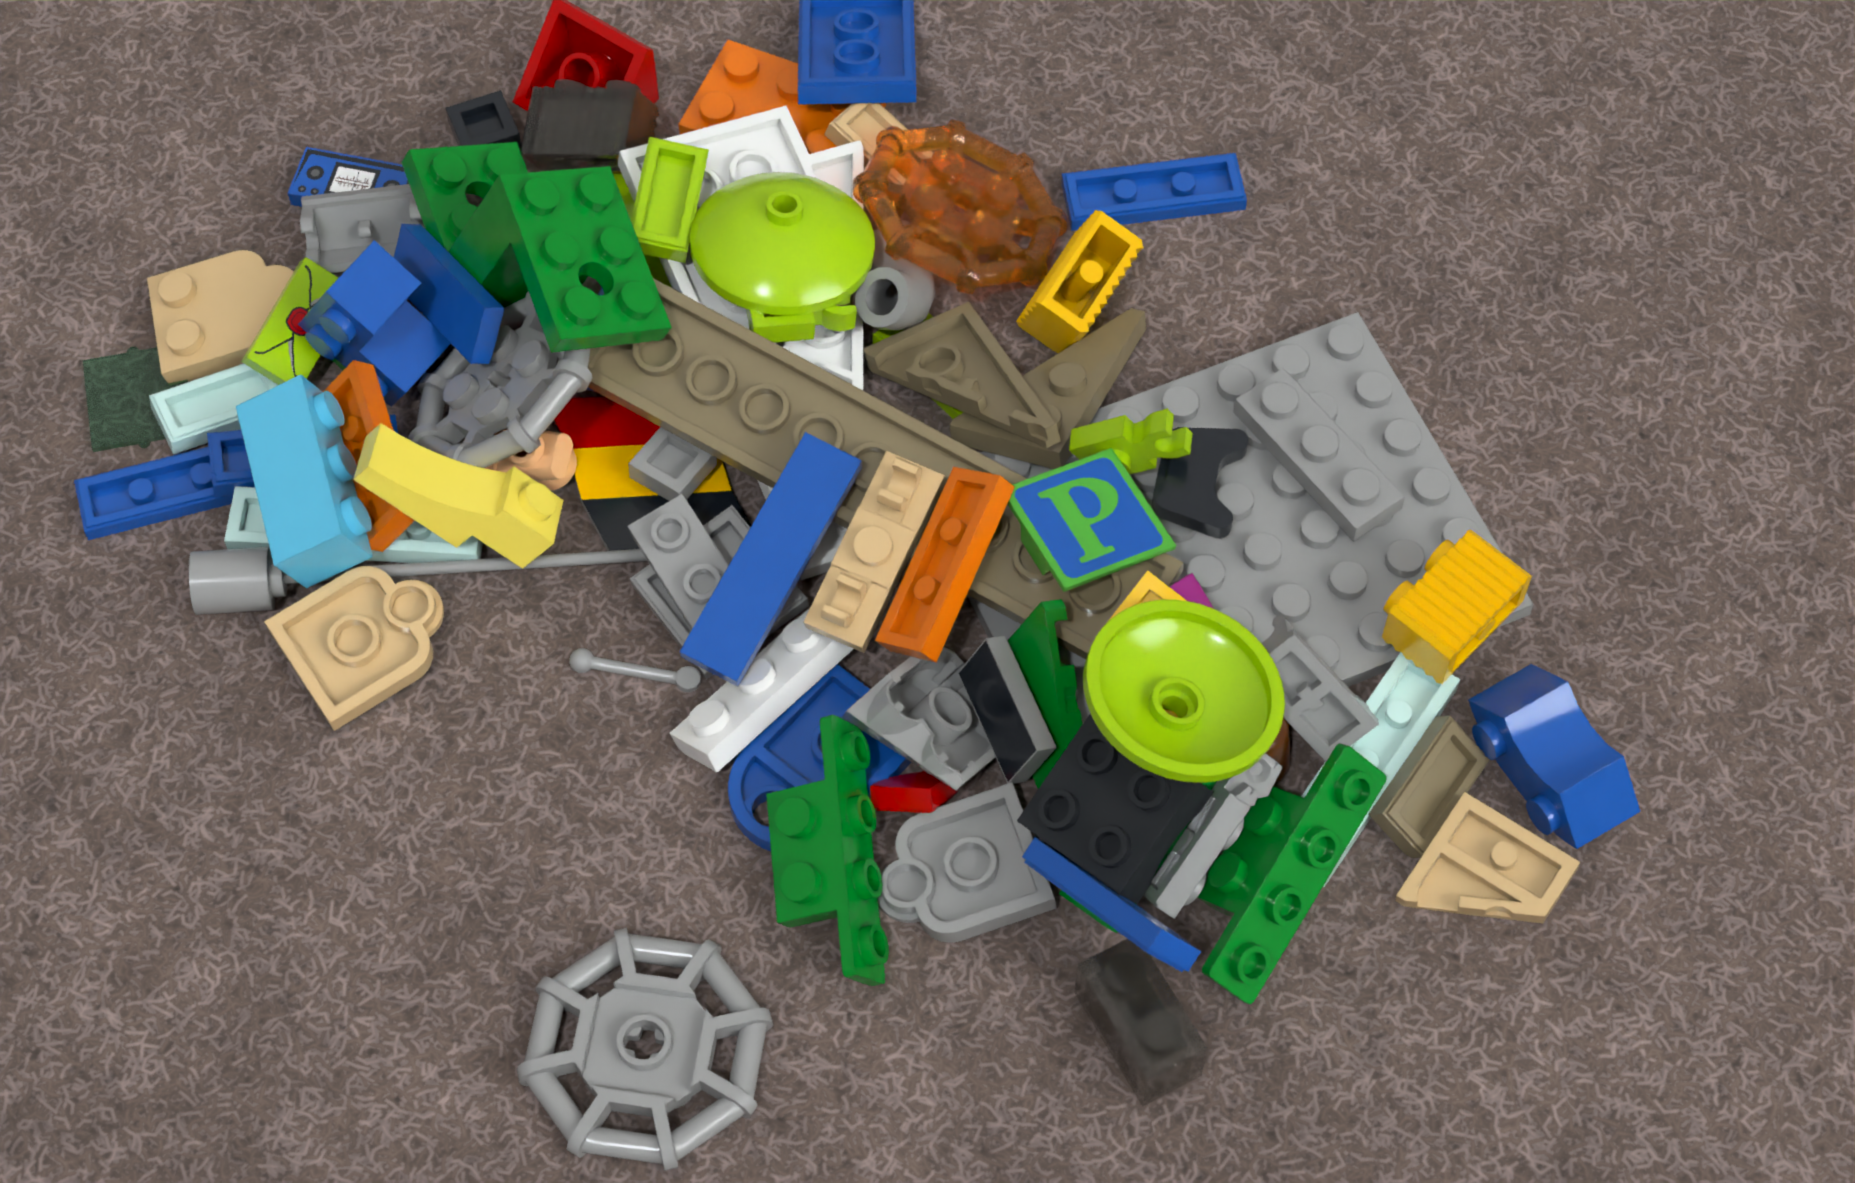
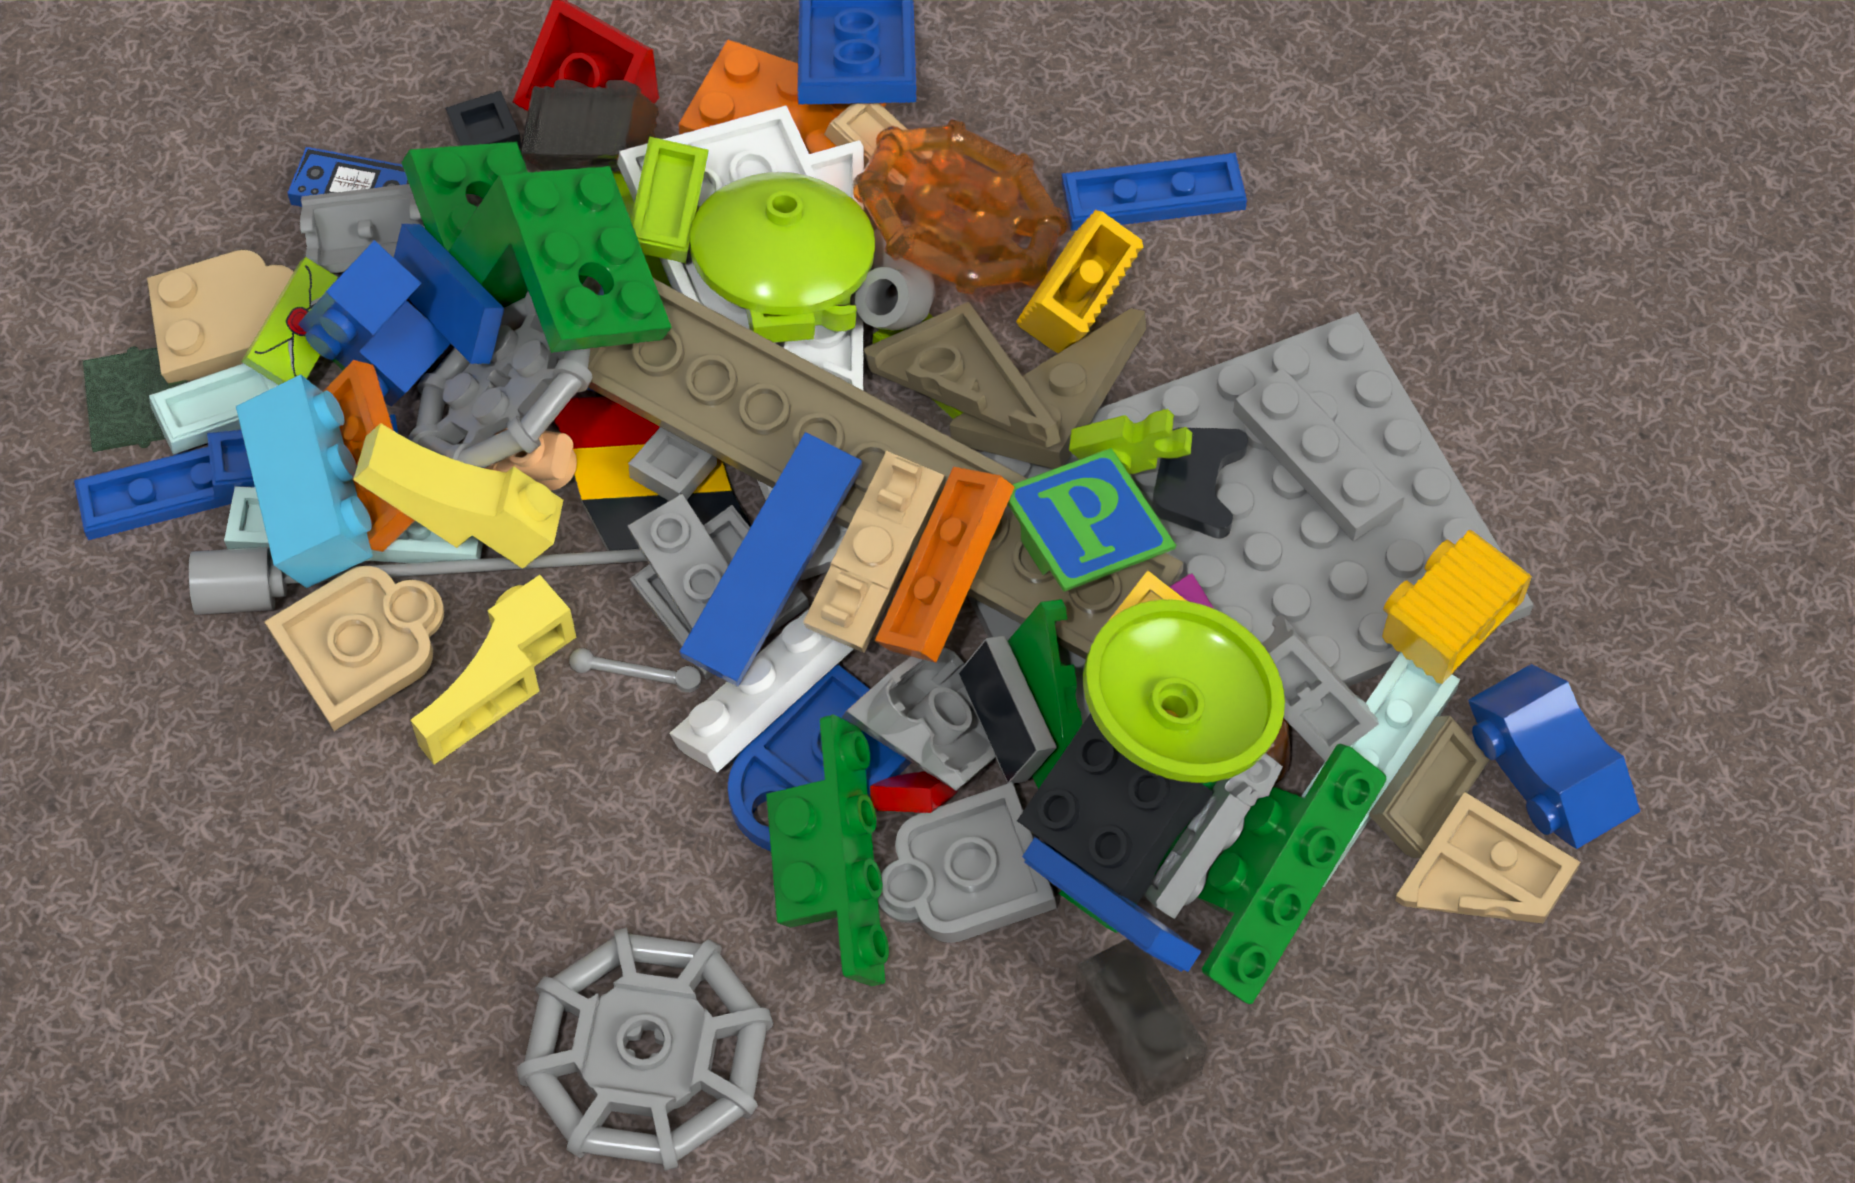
(525, 630): none -> light yellow slope

